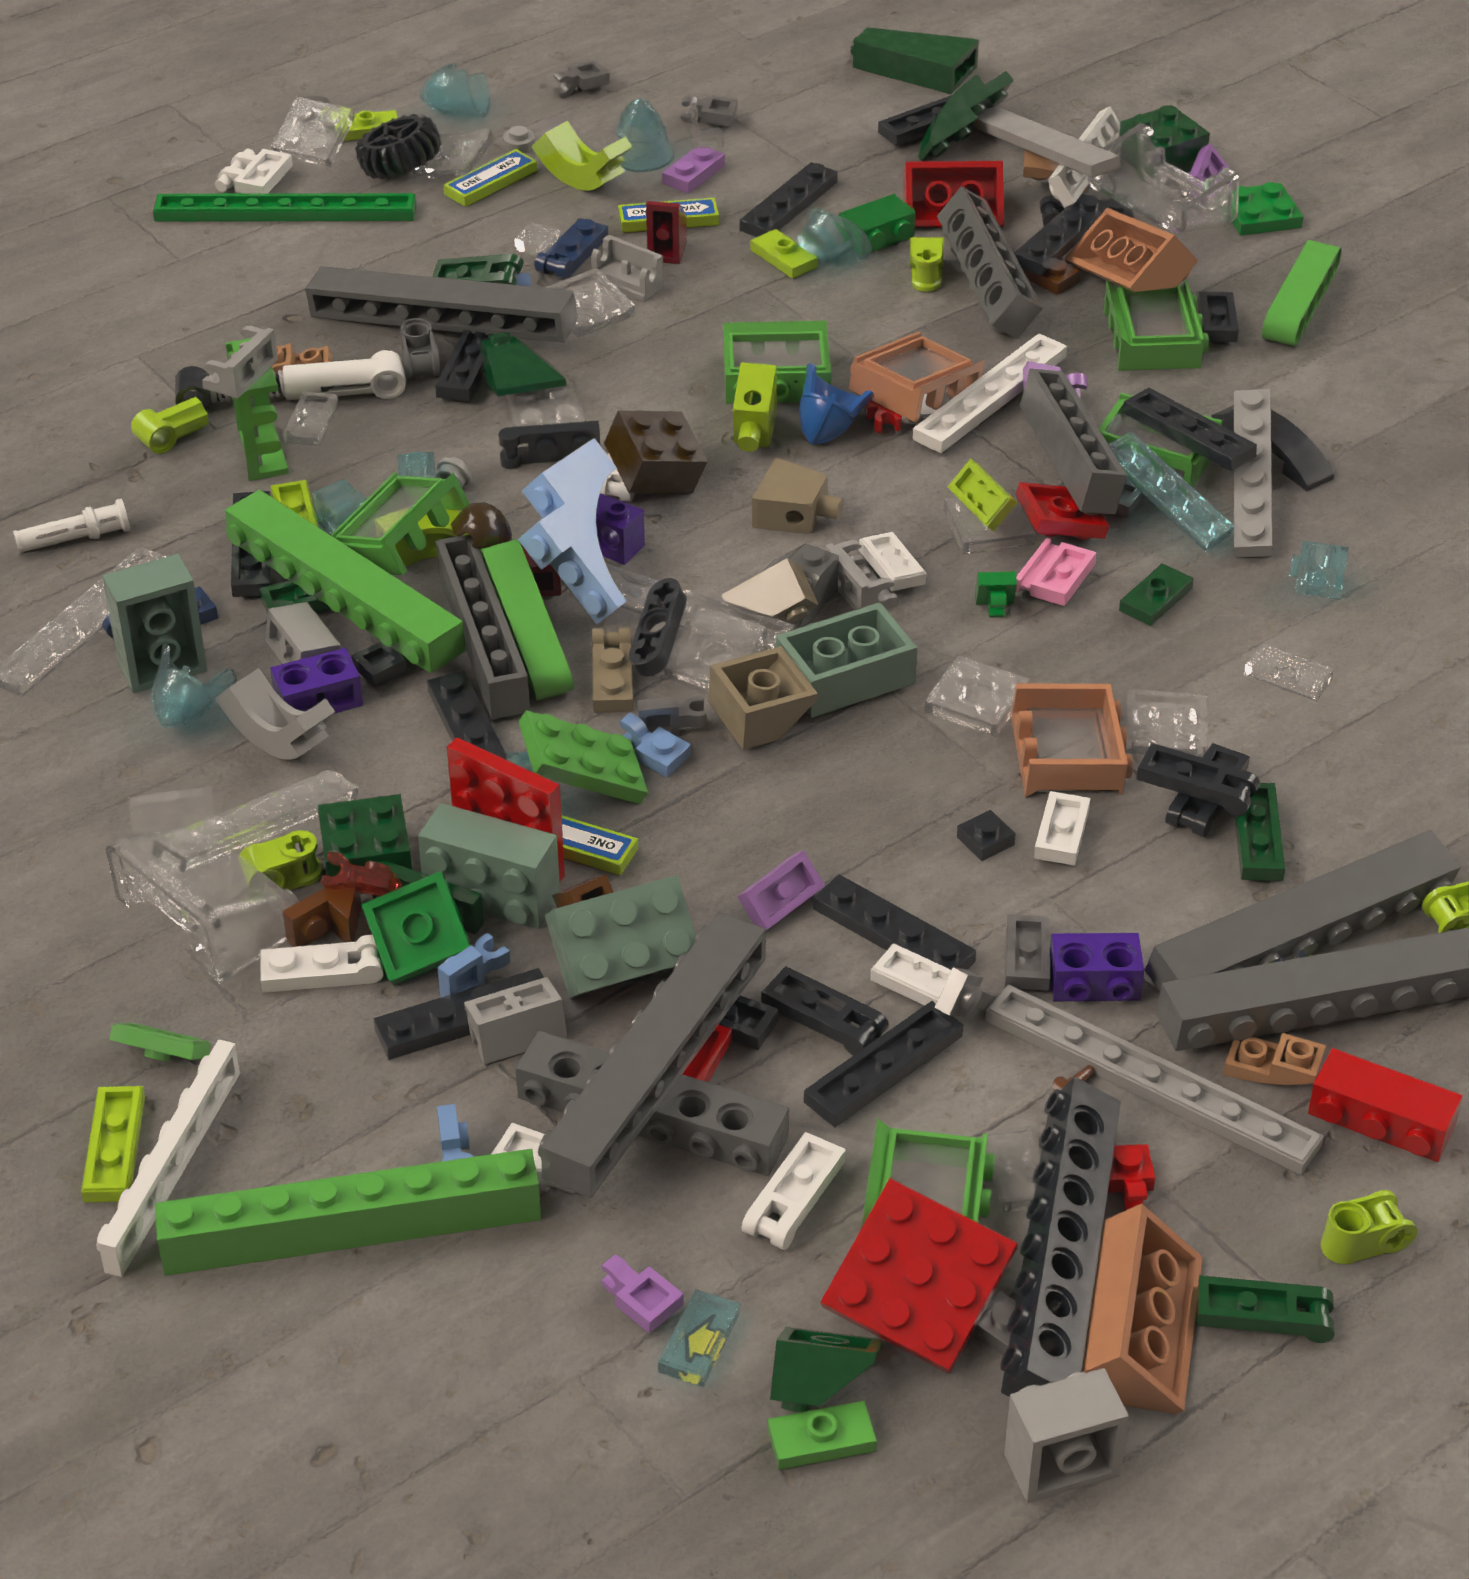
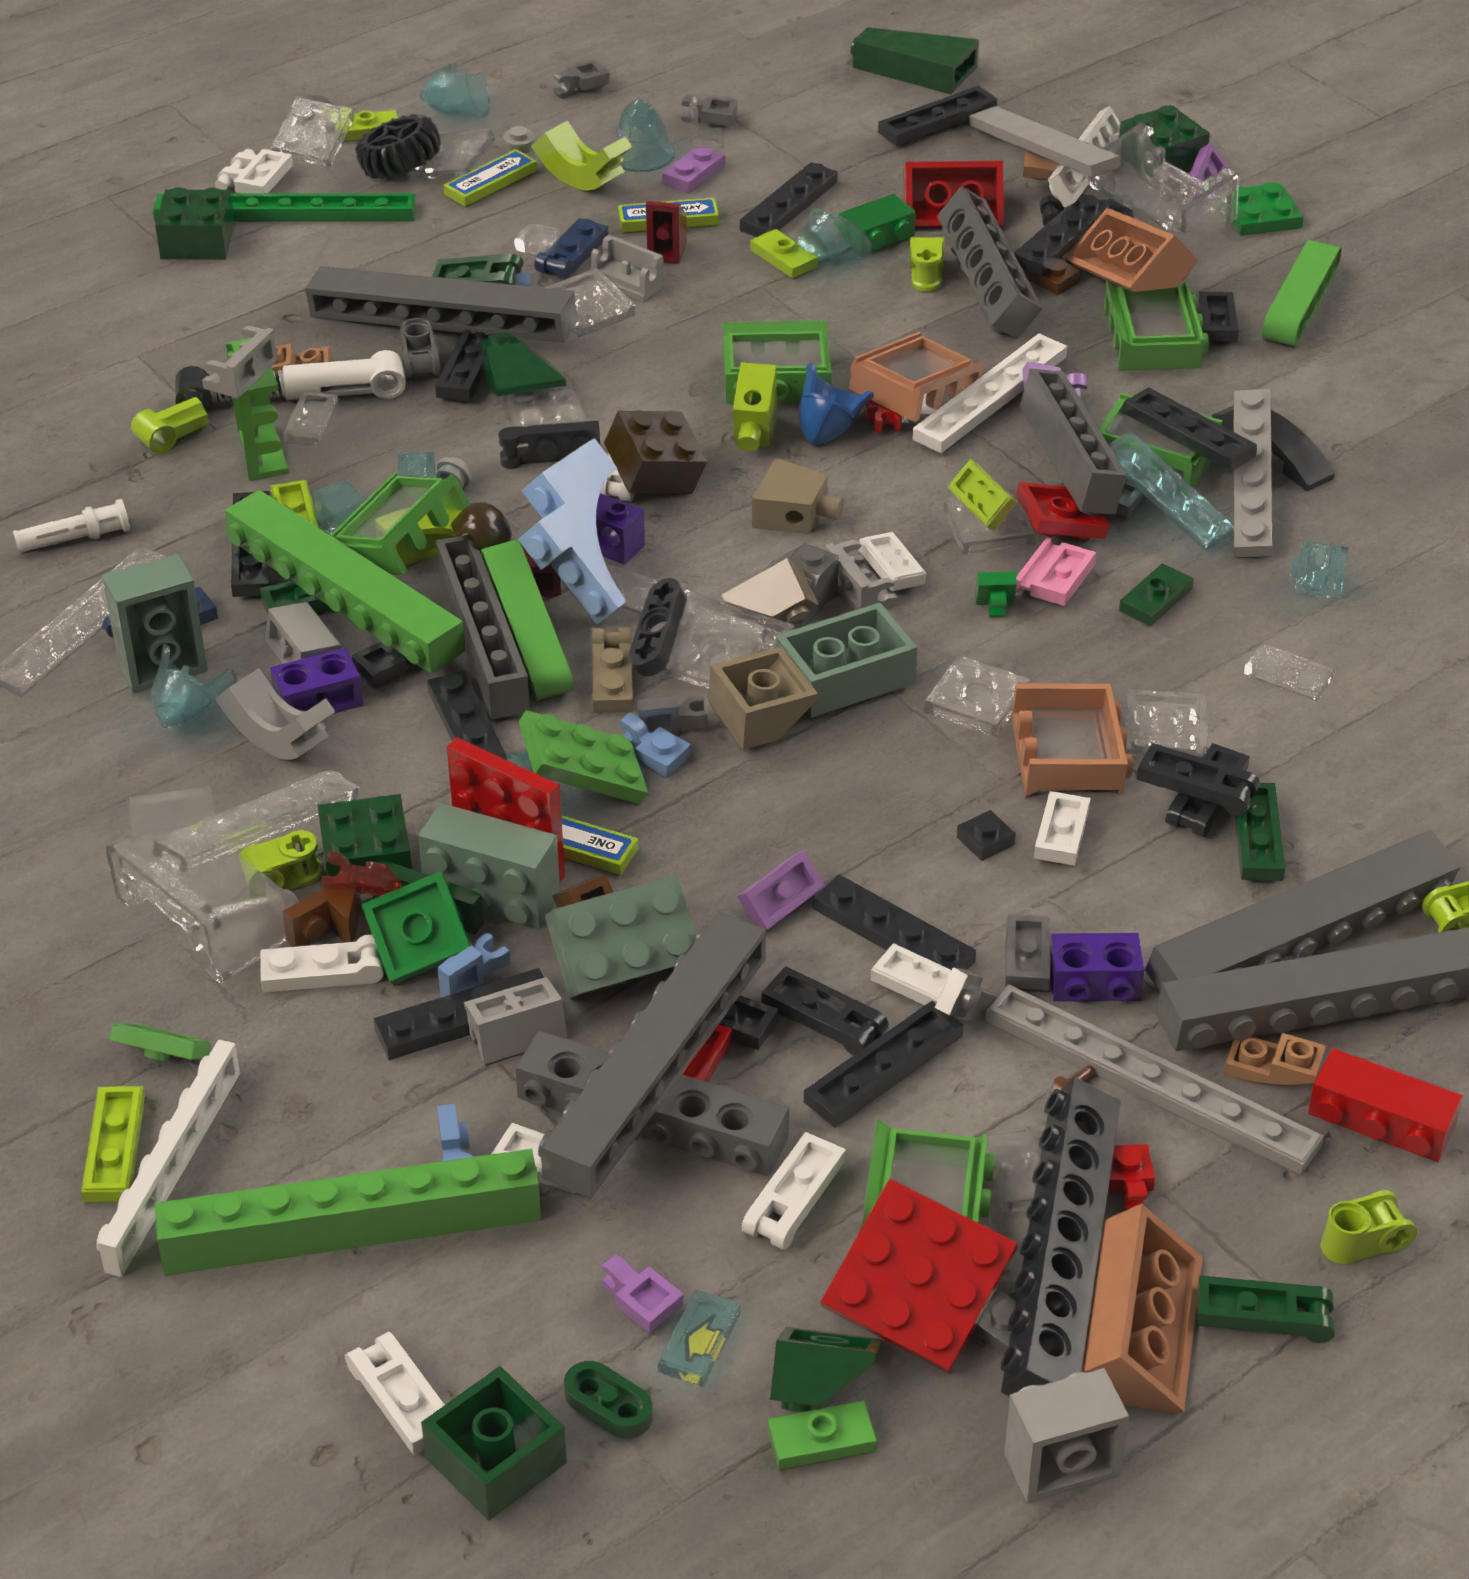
(195, 224): none -> dark green brick
(395, 1387): none -> white plate
(494, 1442): none -> dark green brick
(613, 1399): none -> dark green plate
(961, 112): dark green slope -> none

